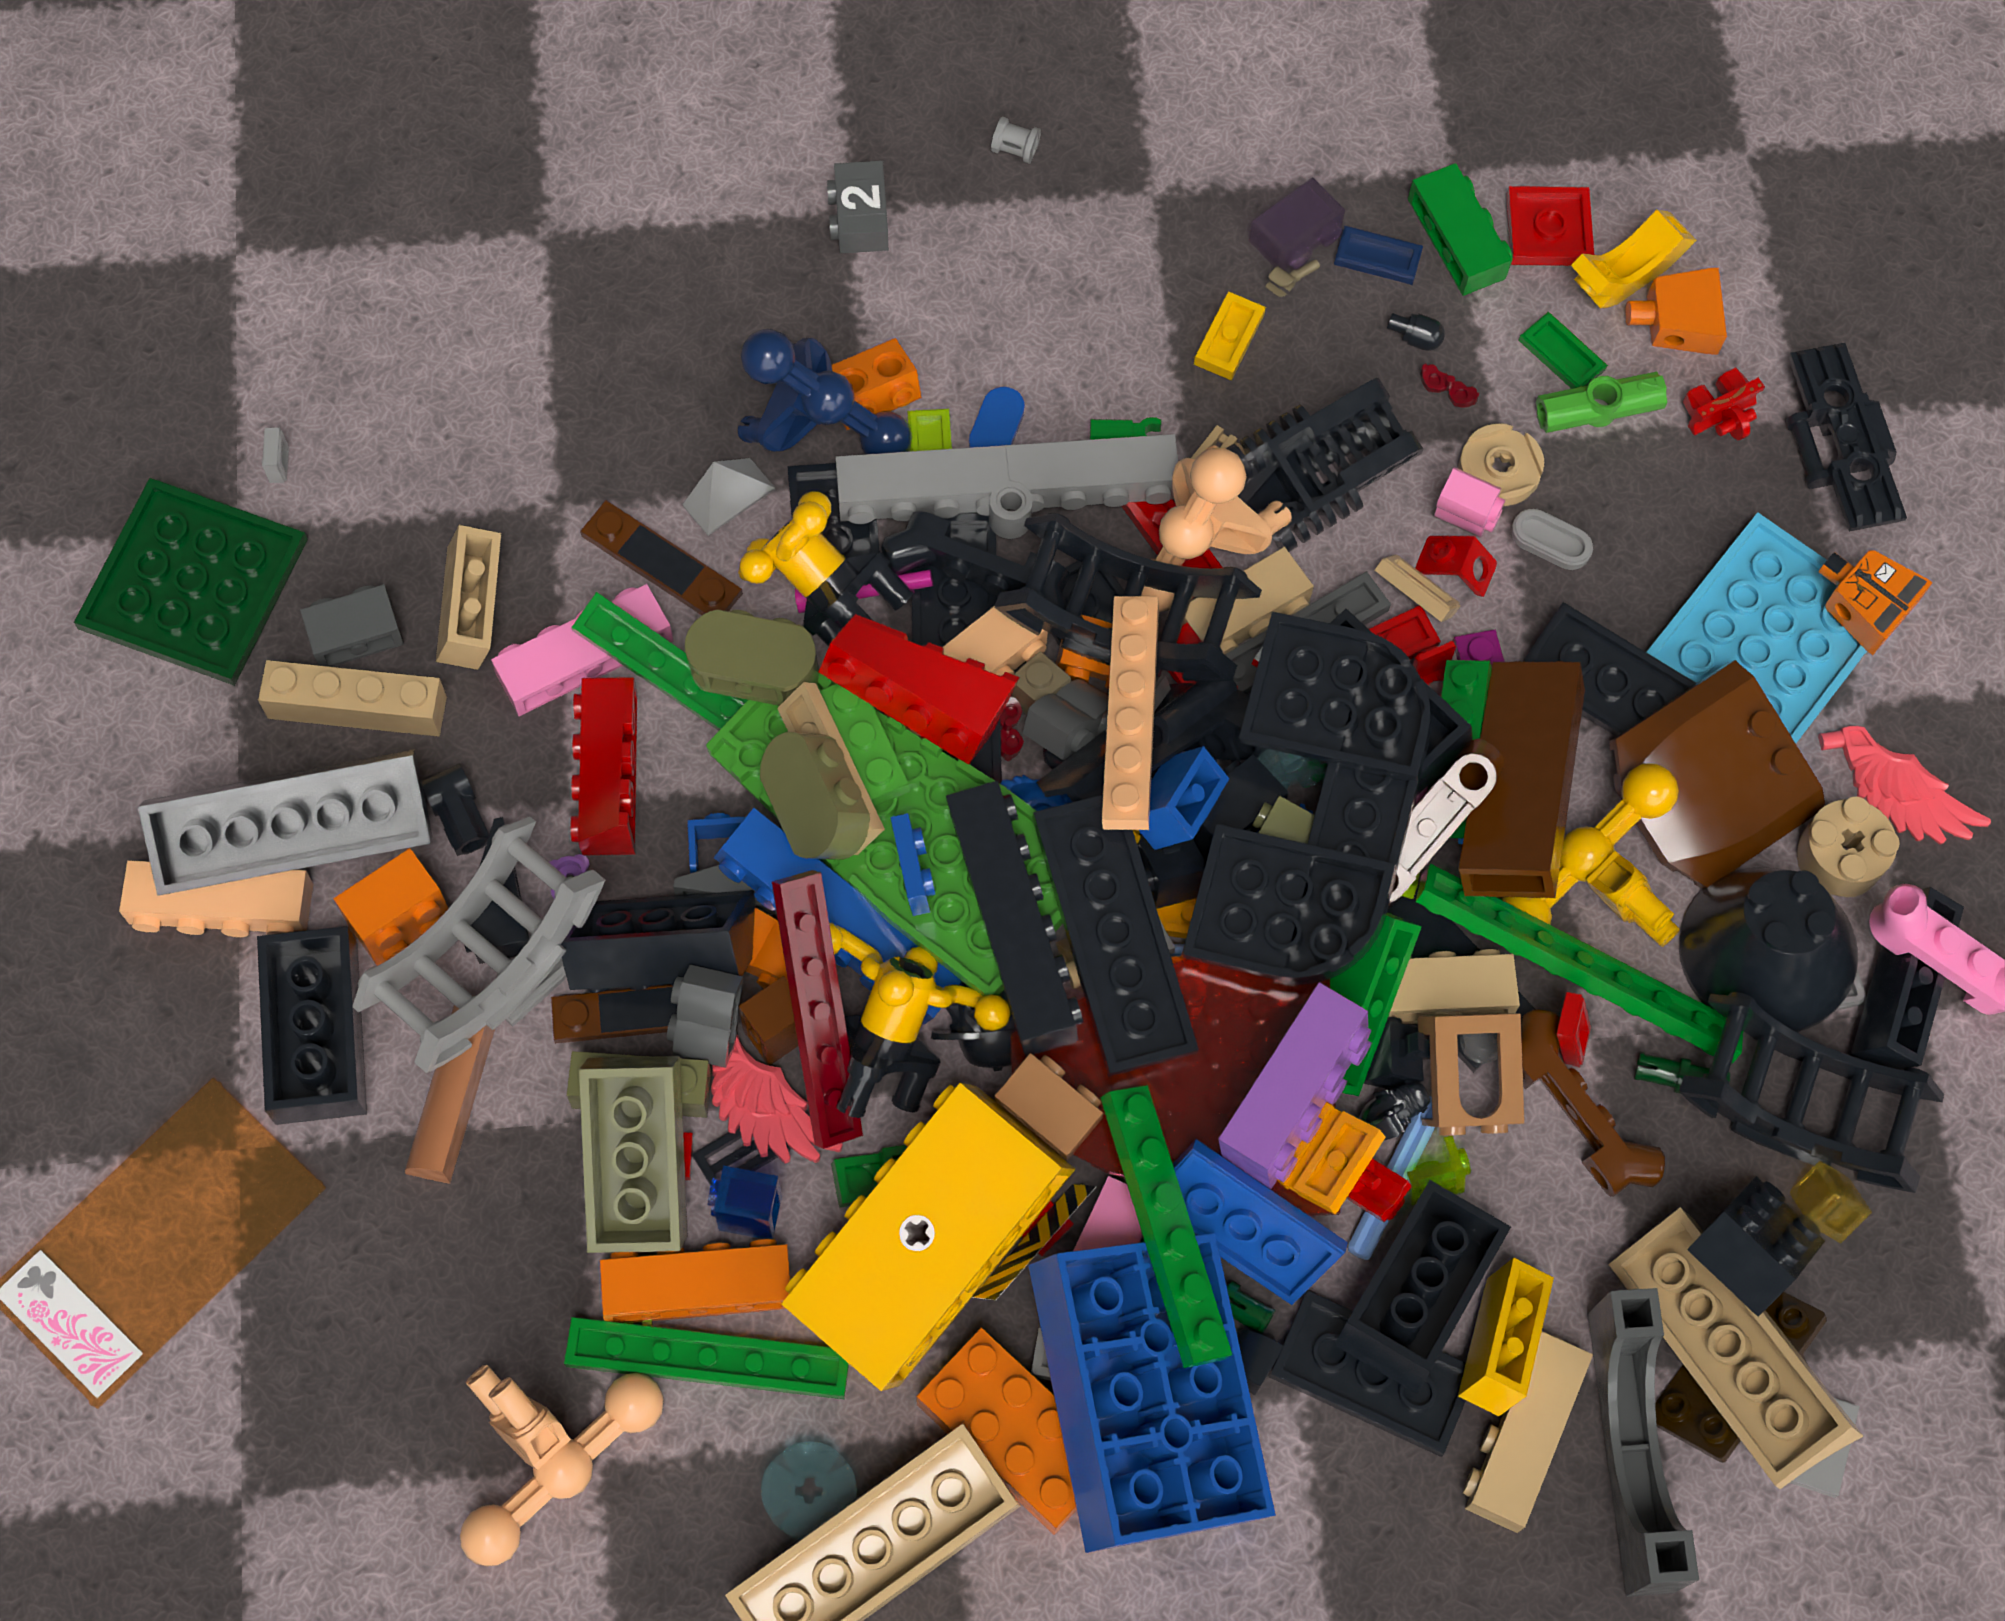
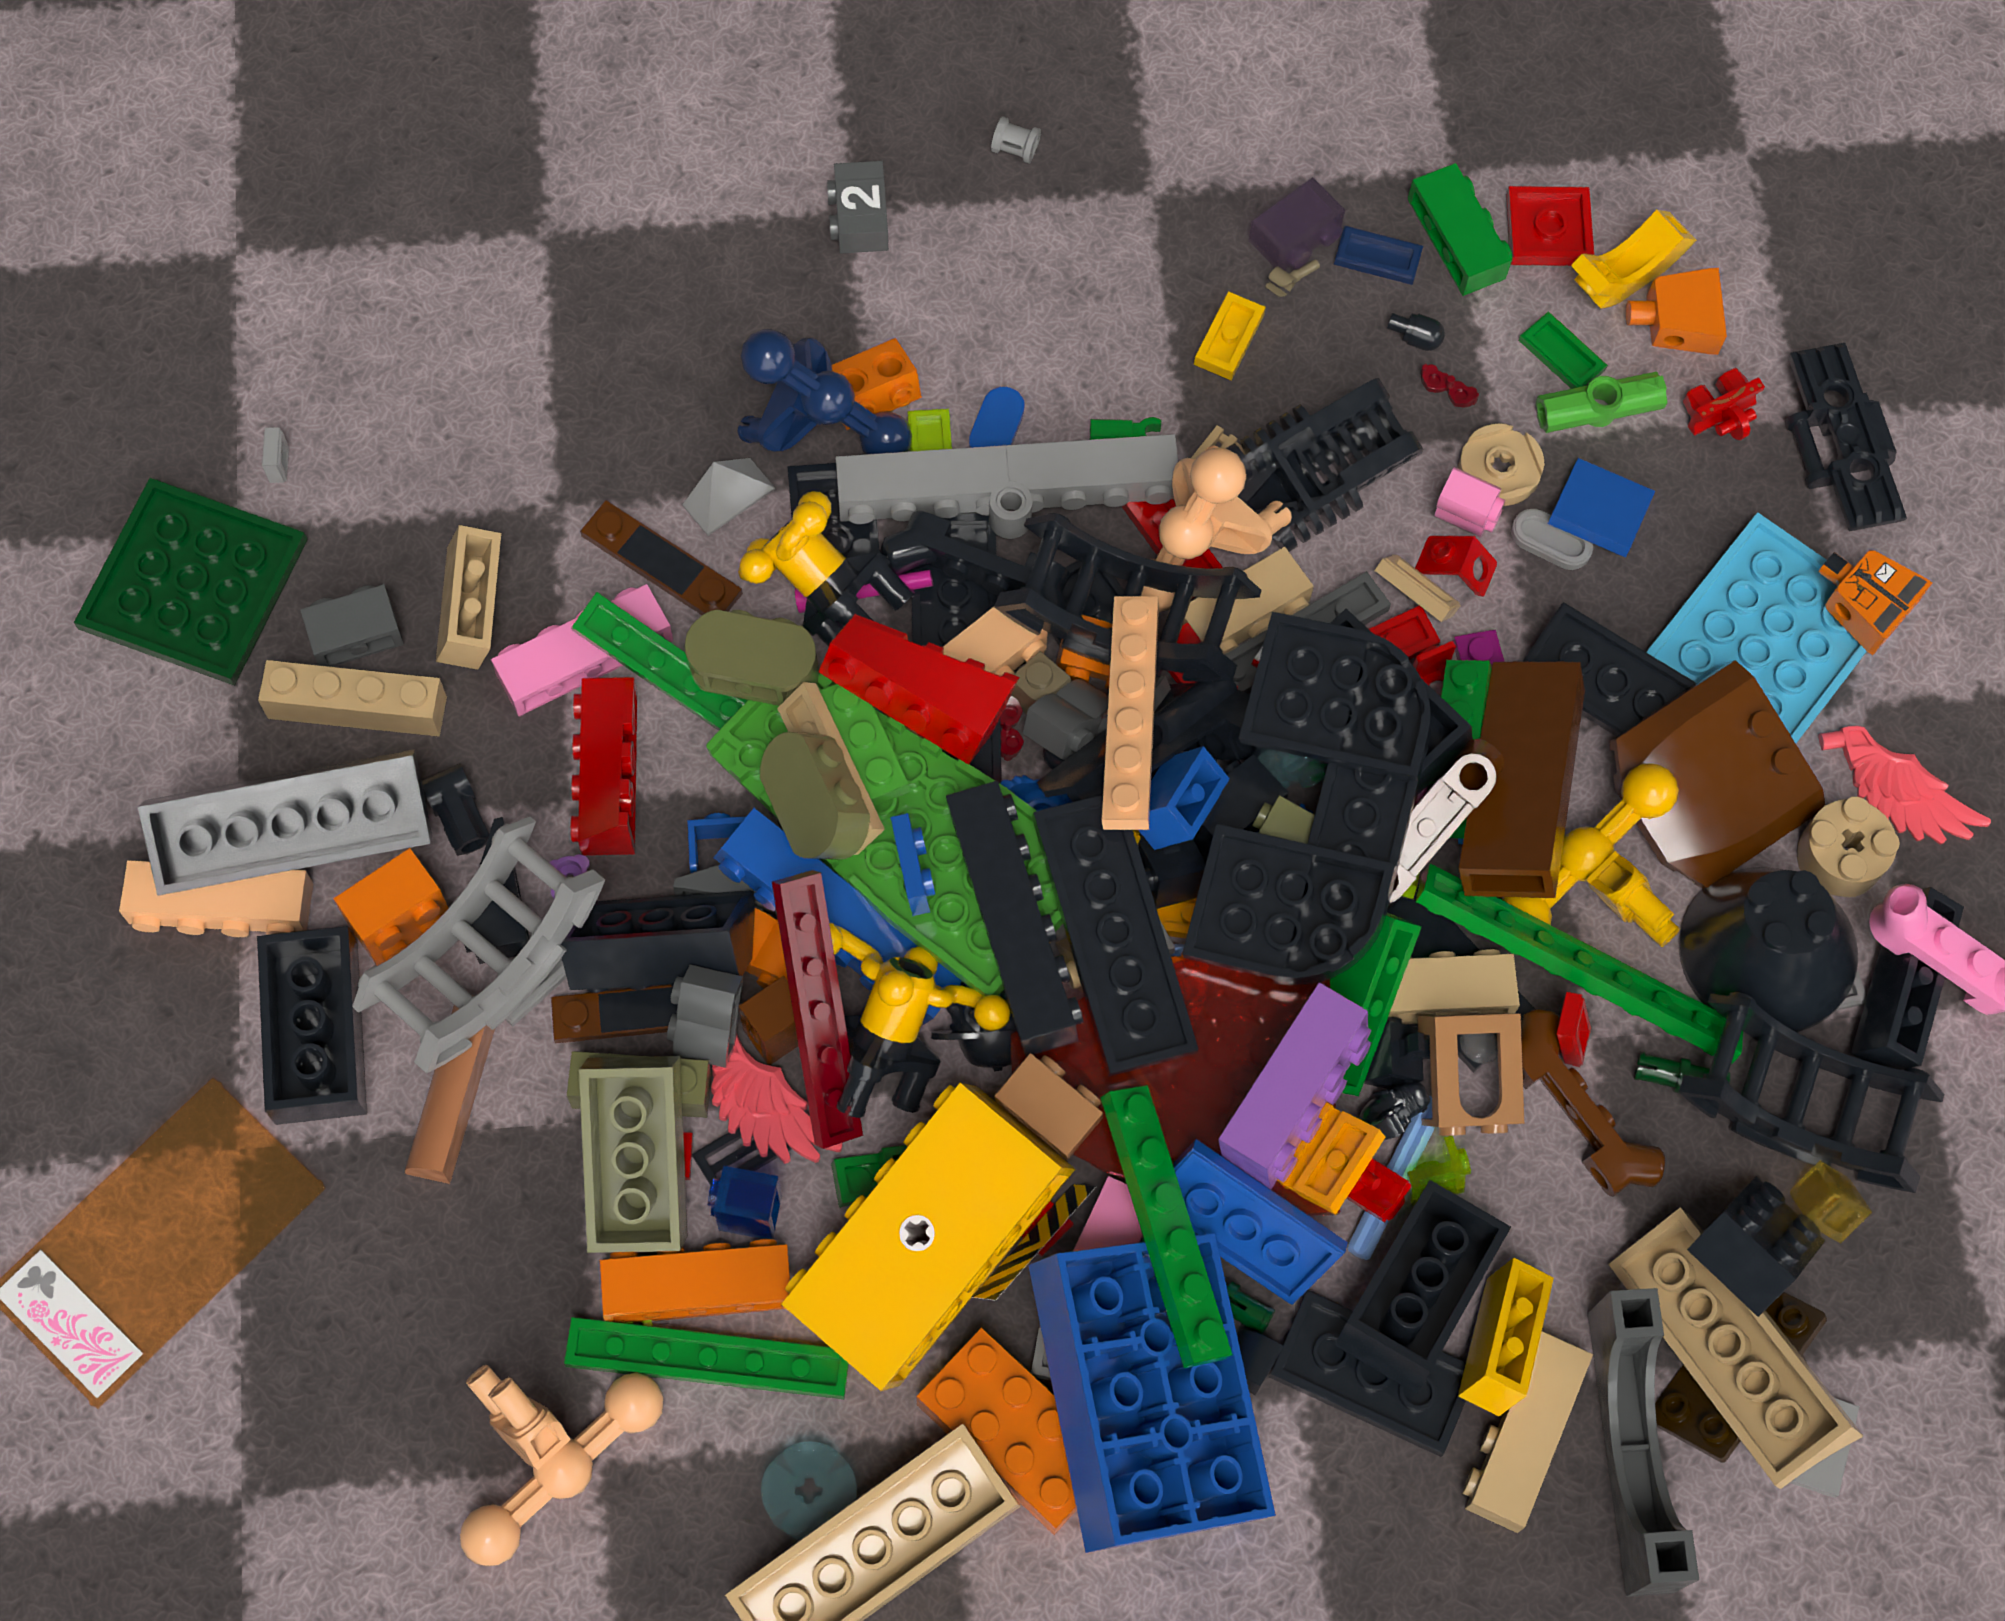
(1601, 507): none -> blue tile

